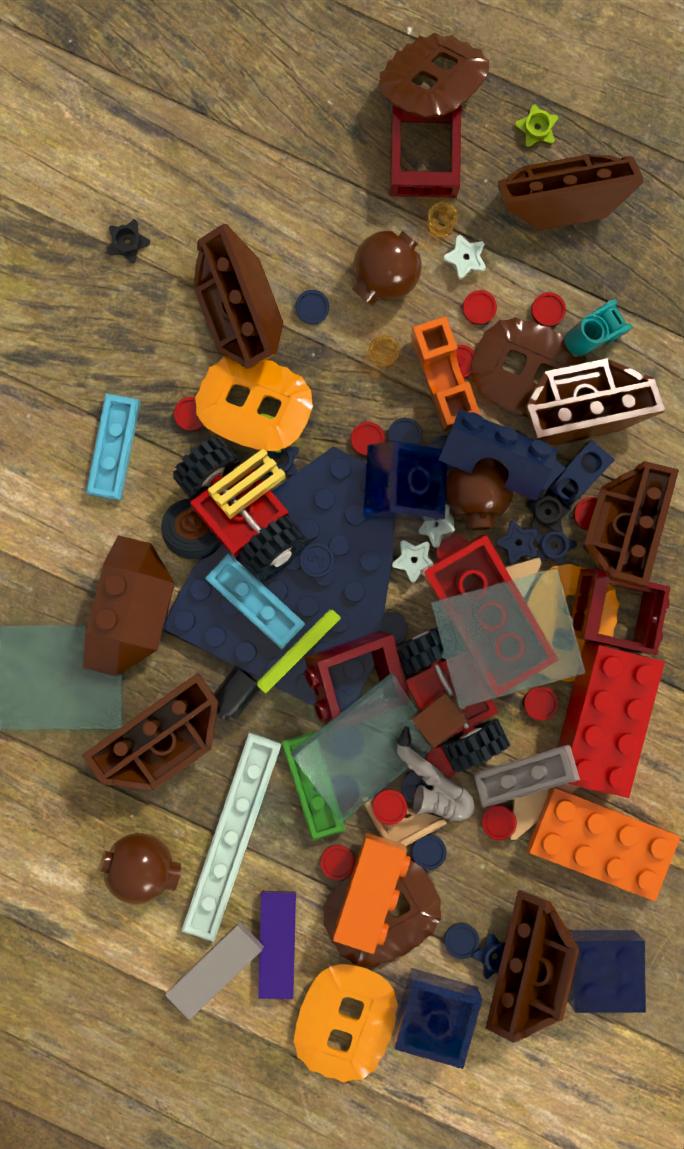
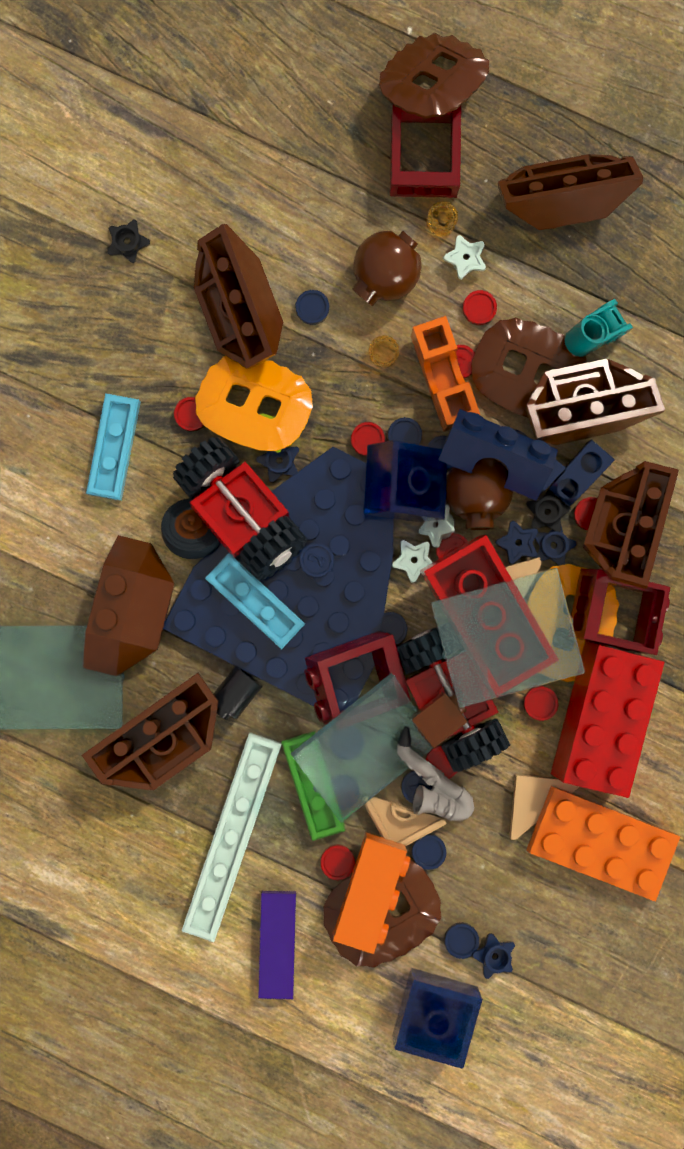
(139, 869): reddish brown brick -> none
(214, 970): light grey tile -> none
(237, 474): light yellow tile -> none
(298, 650): lime tile -> none
(321, 1015): light orange piece -> none
(389, 806): red piece -> none
(499, 822): red piece -> none
(526, 776): light grey tile -> none
(533, 971): reddish brown wedge -> none
(541, 118): lime plate -> none
(548, 309): red piece -> none
(608, 972): clear blue brick -> none

